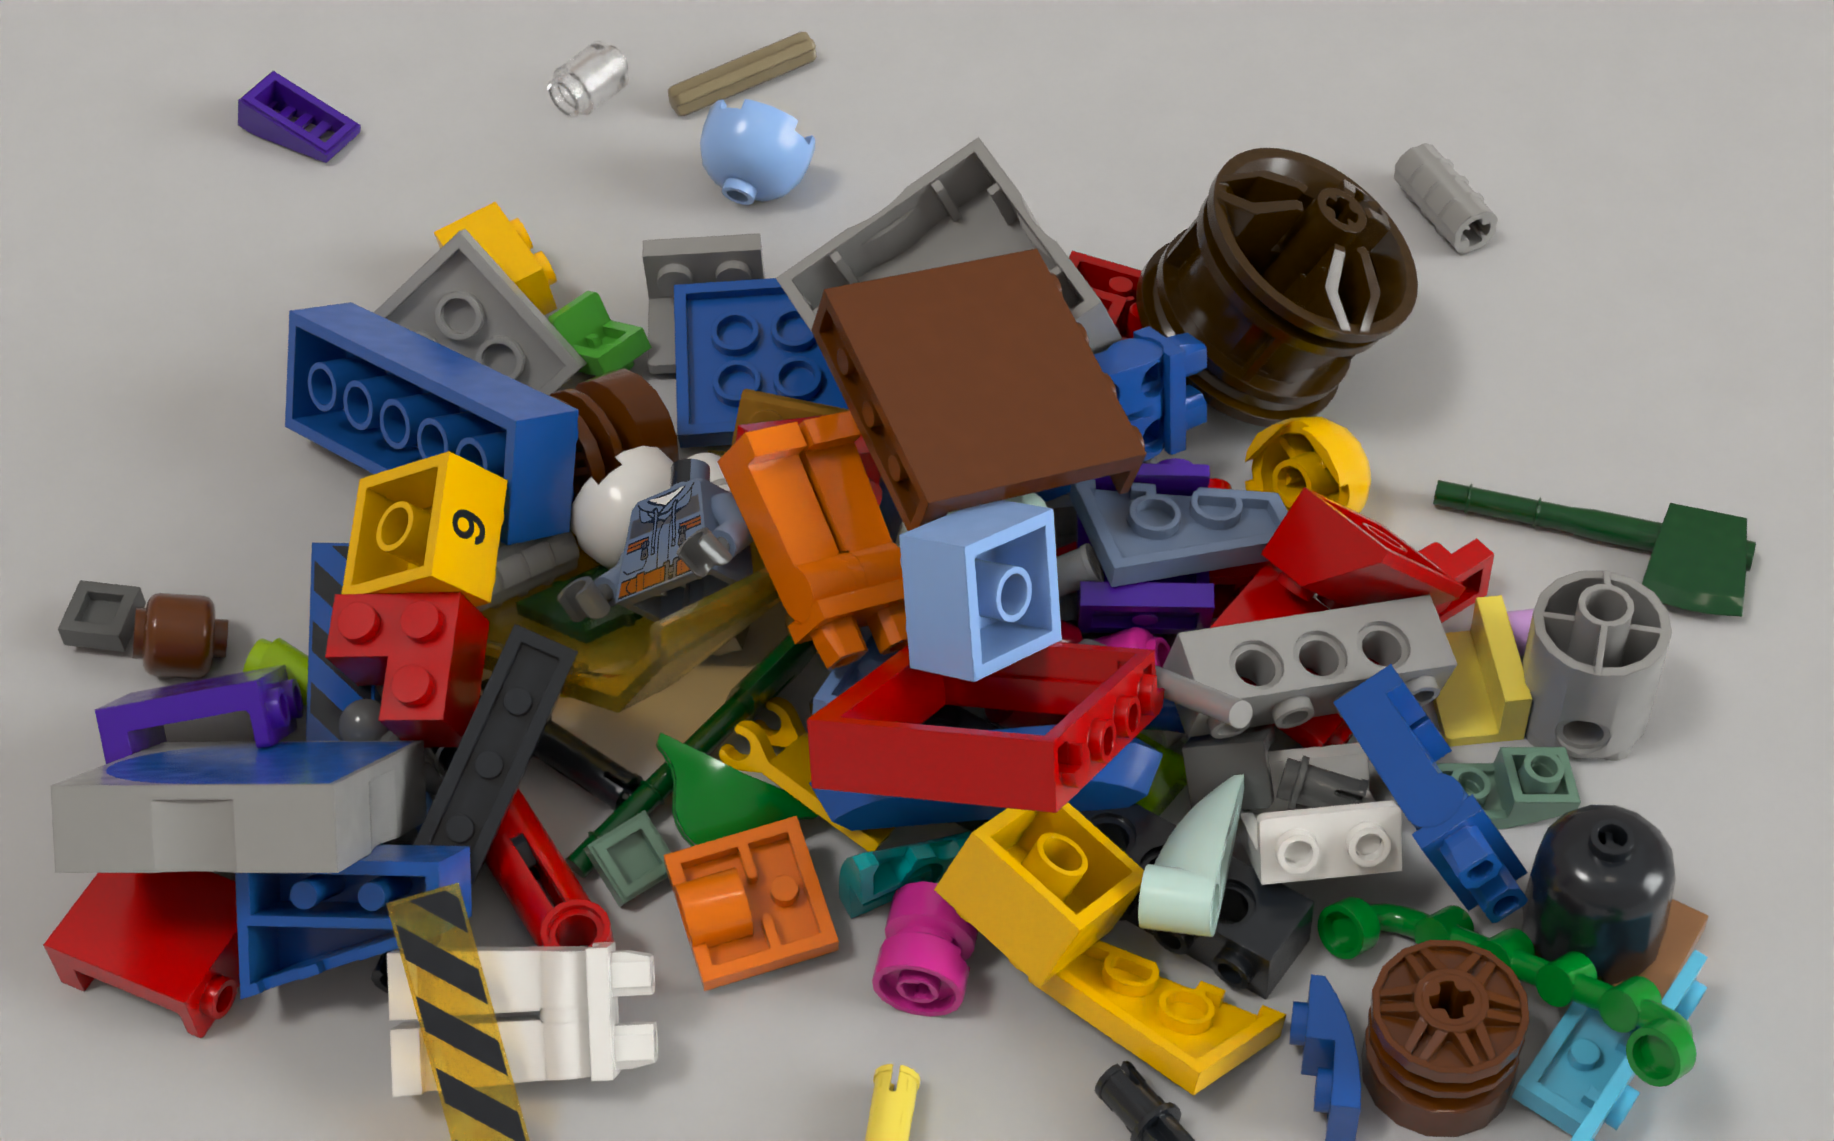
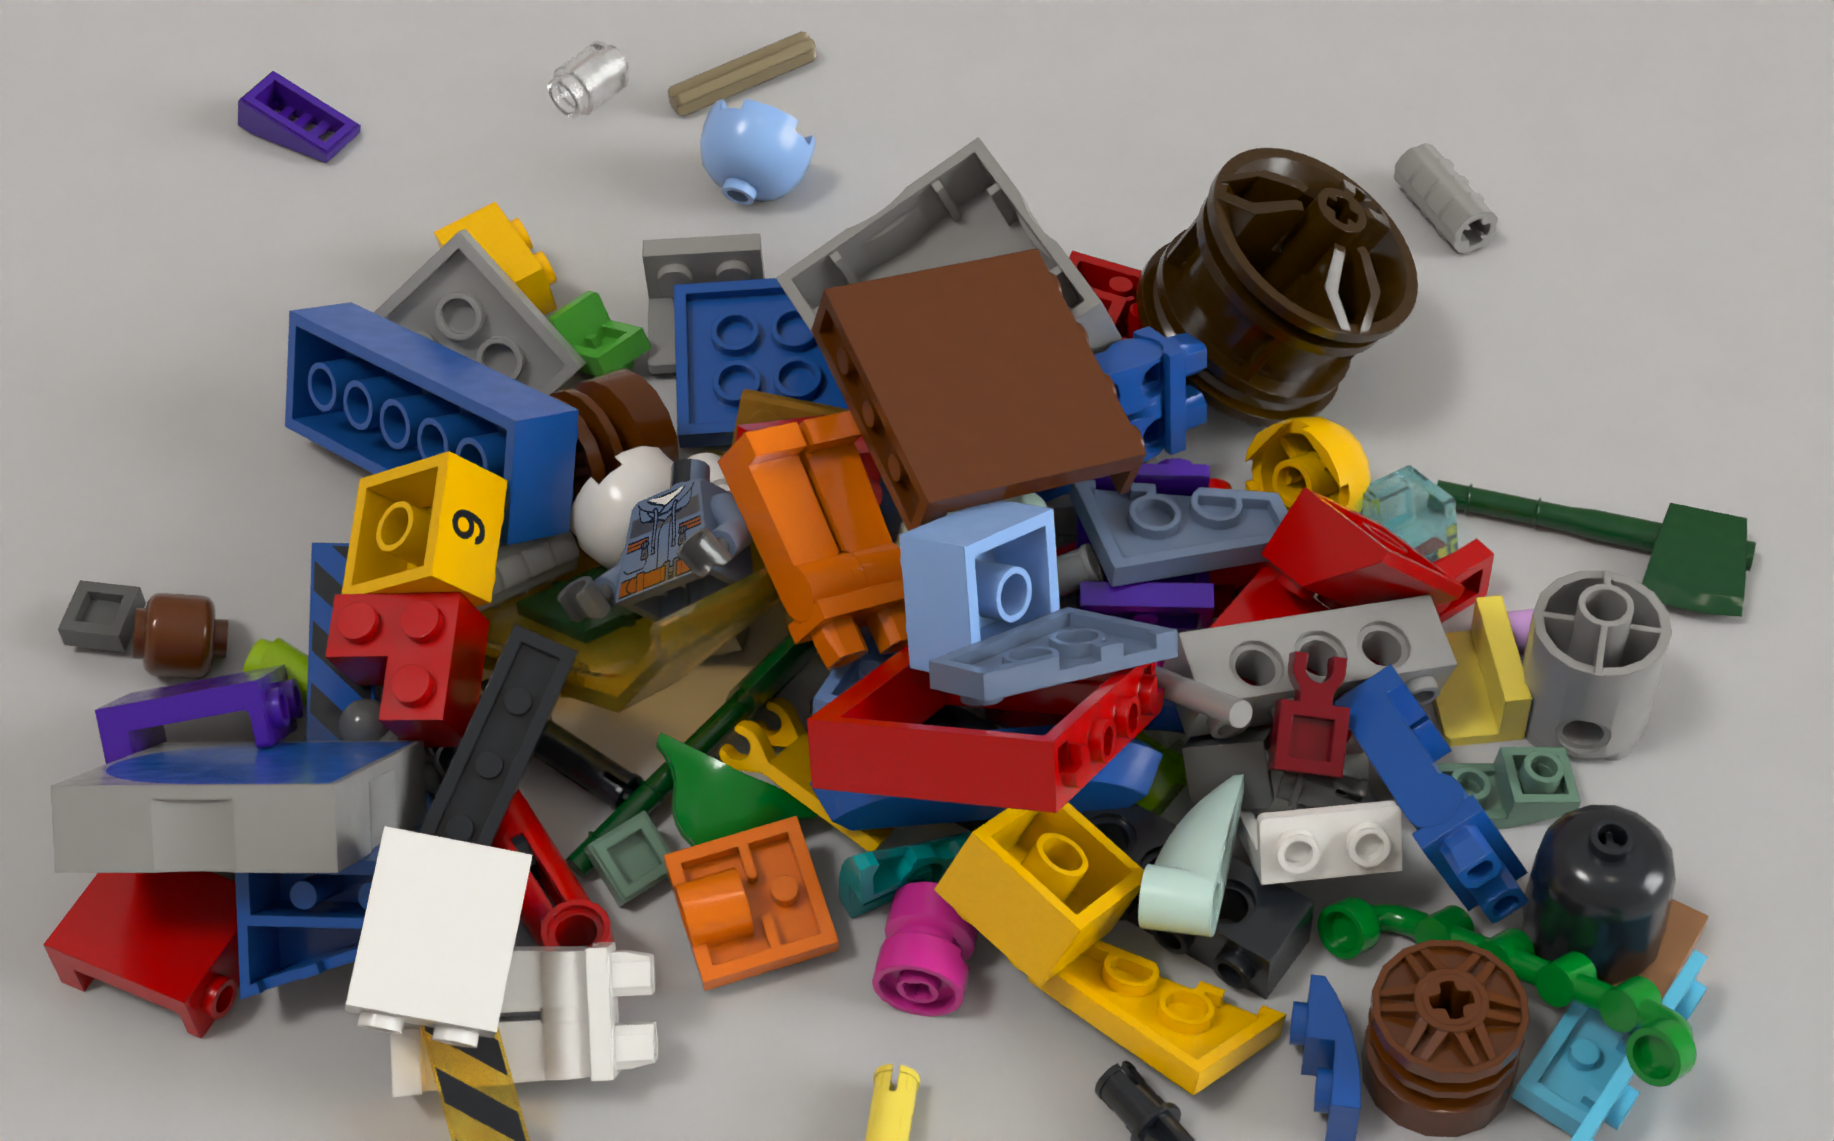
(437, 936): none -> white panel
(1048, 653): none -> sand blue wing
(1309, 731): none -> dark red plate
(1414, 511): none -> clear light blue panel

